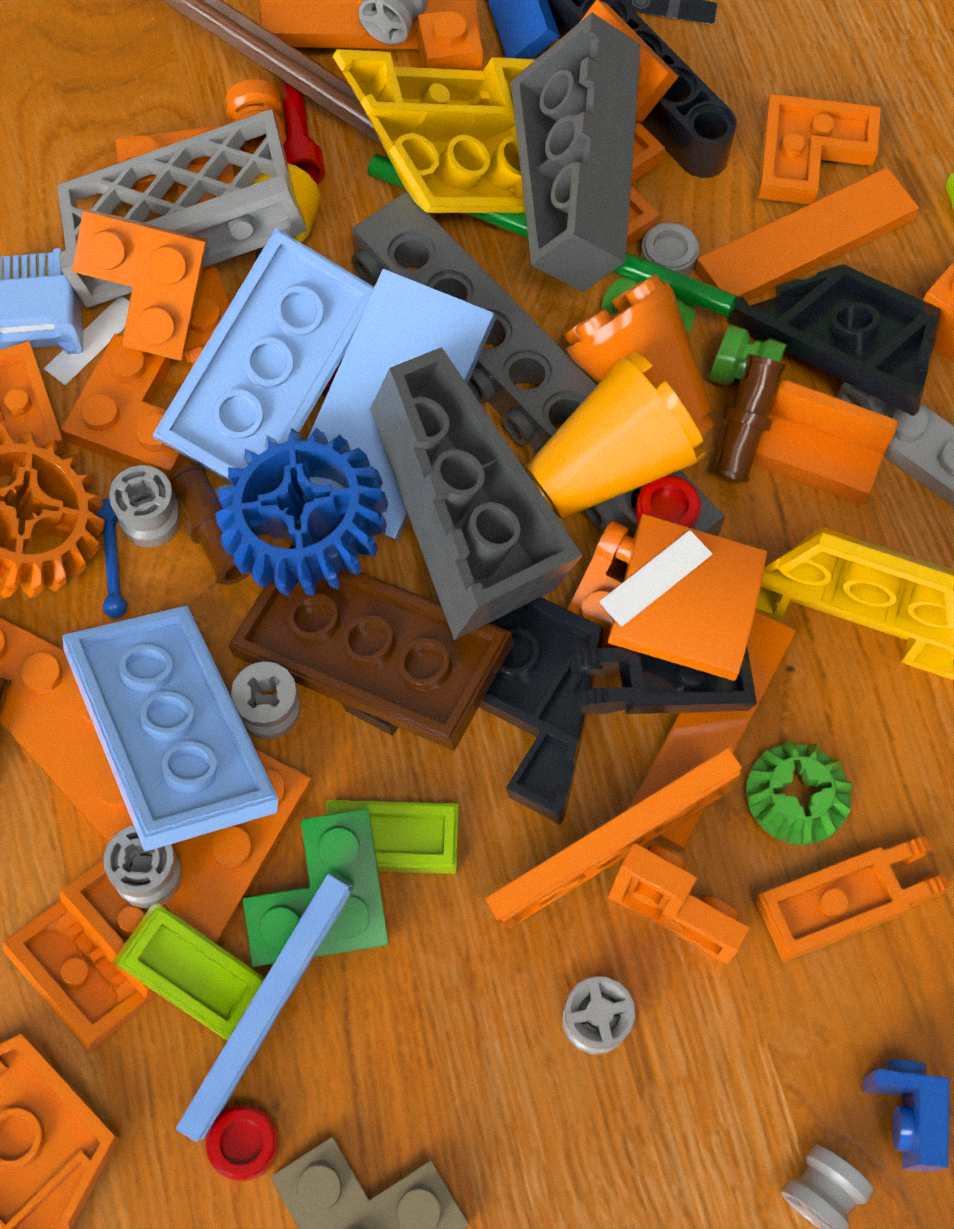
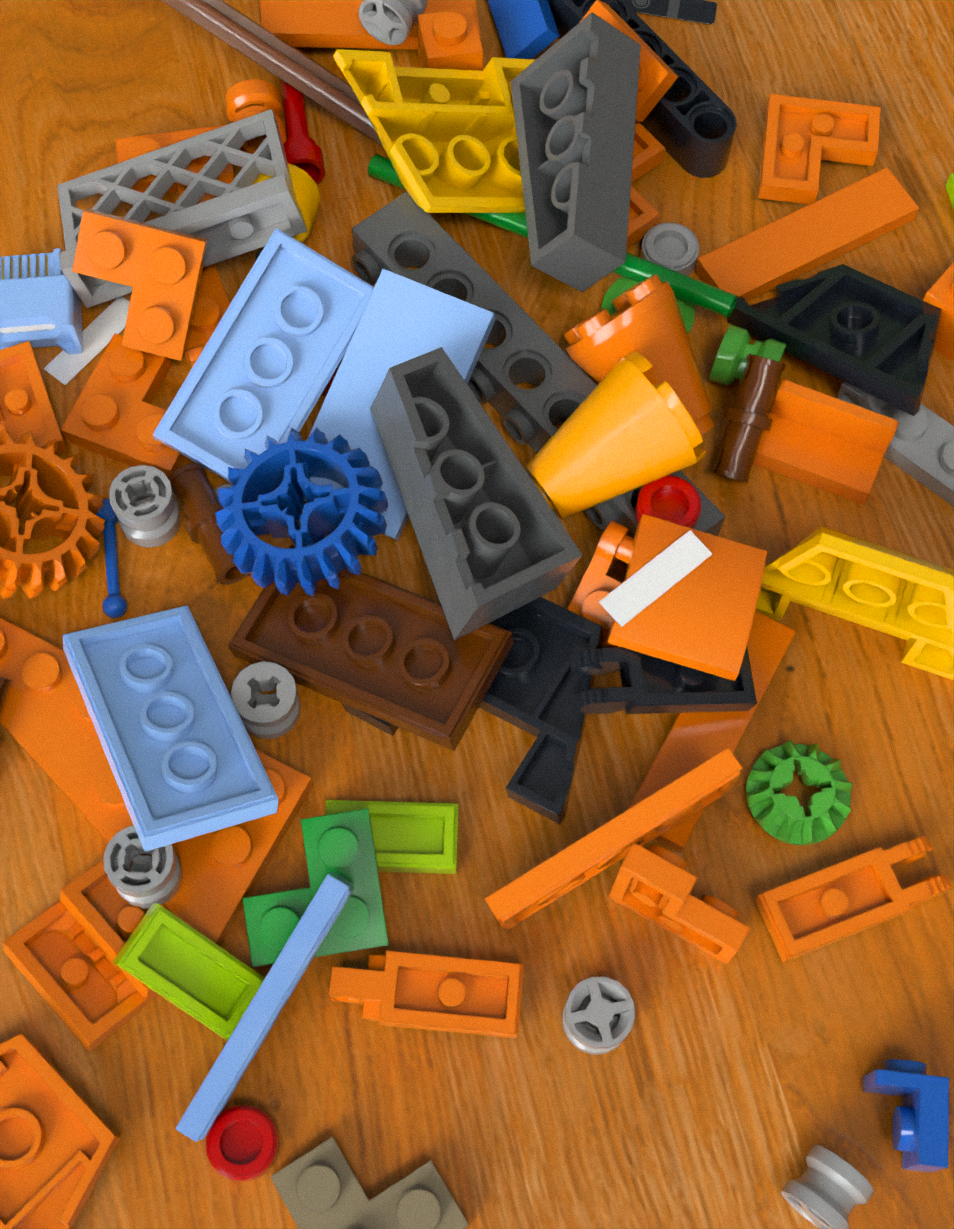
(434, 993): none -> orange hinge

